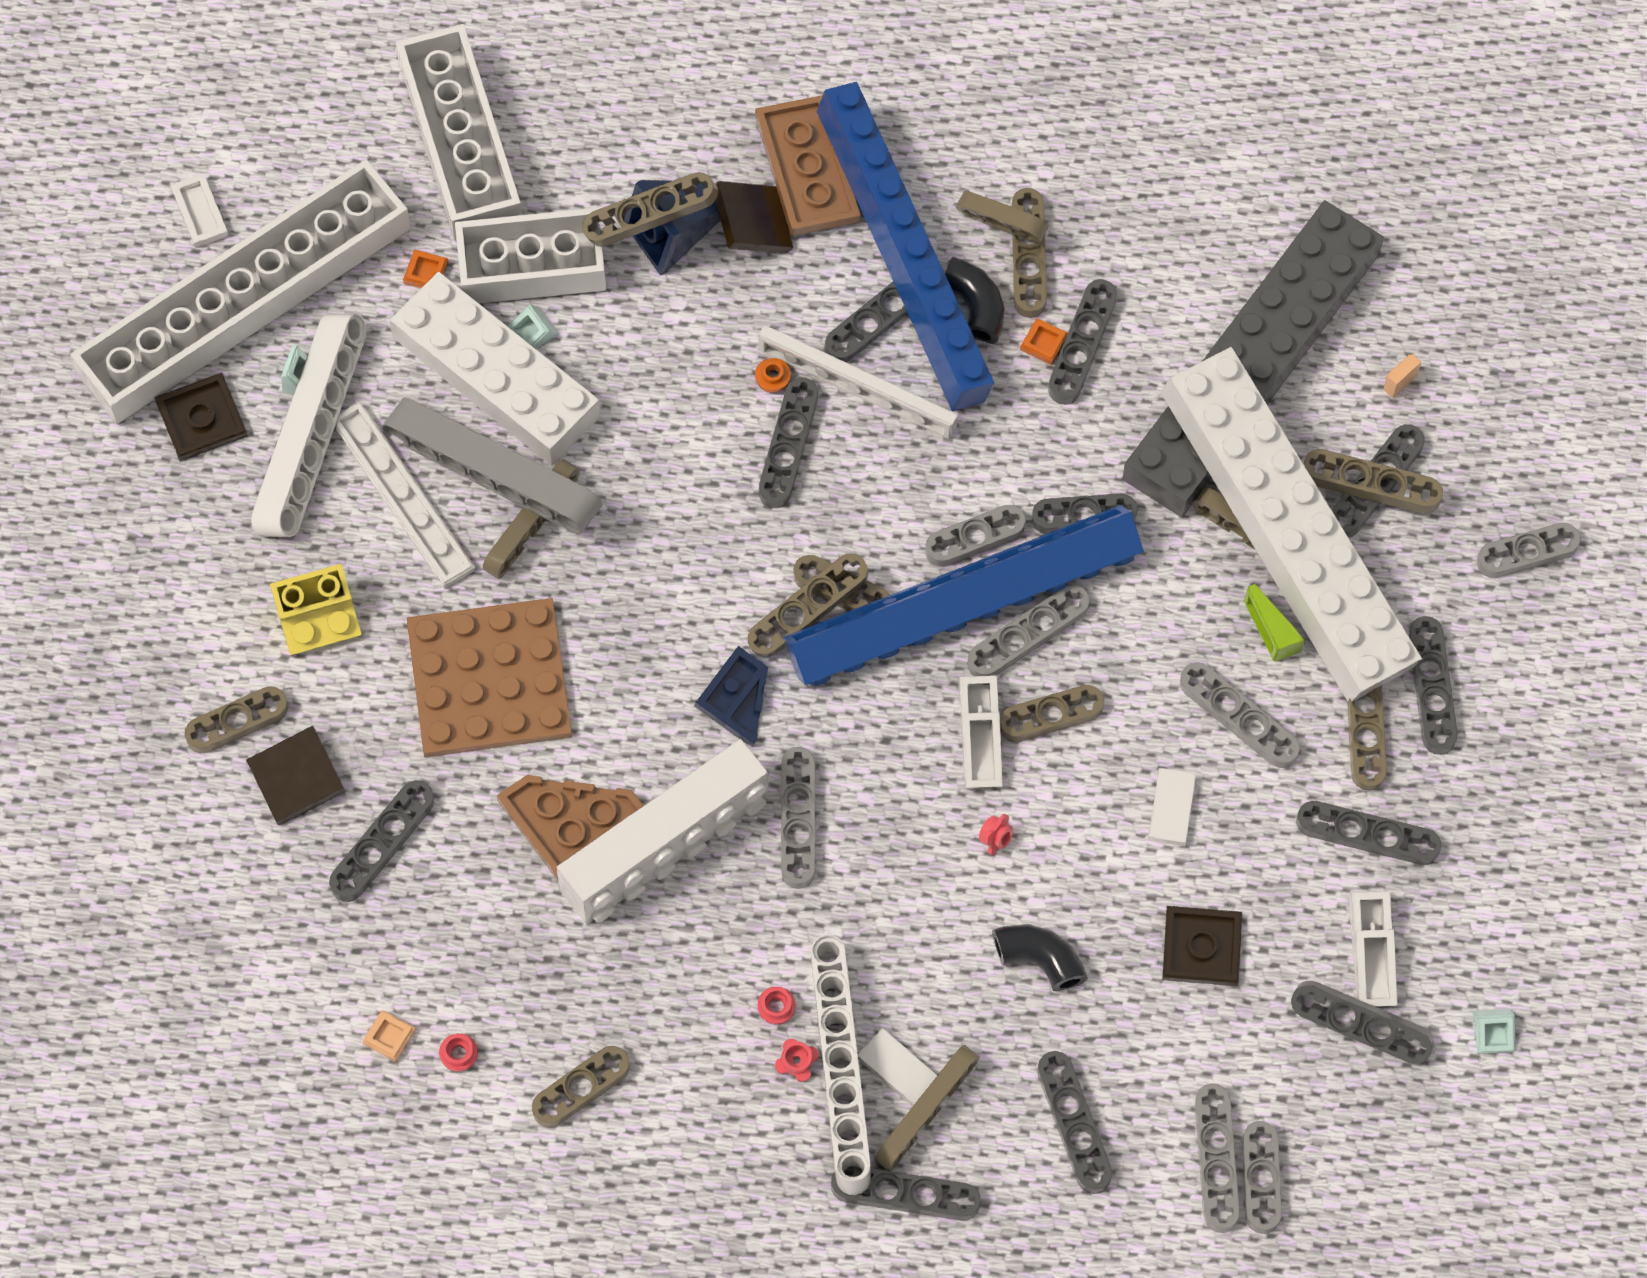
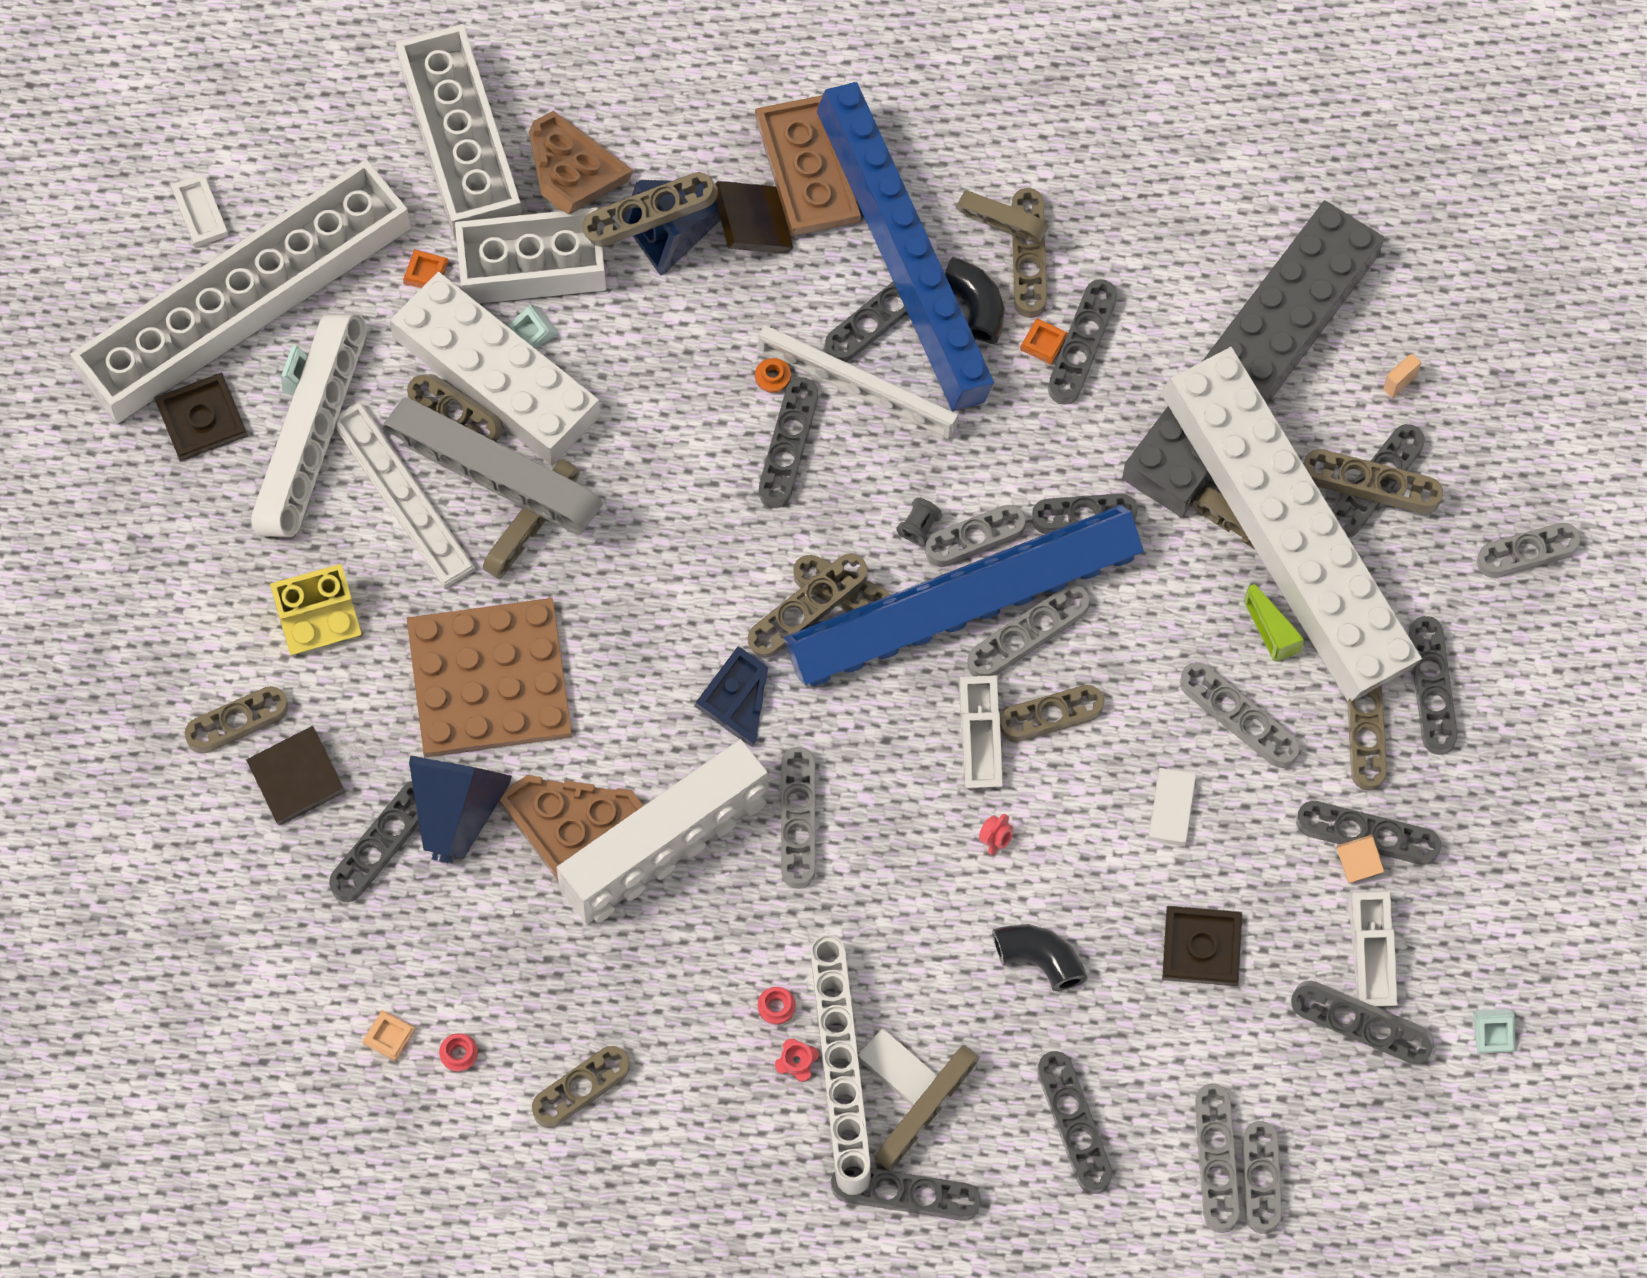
(438, 388): none -> dark tan beam
(453, 804): none -> dark blue slope
(572, 165): none -> medium nougat plate
(919, 521): none -> dark grey bush
(1360, 858): none -> light nougat tile

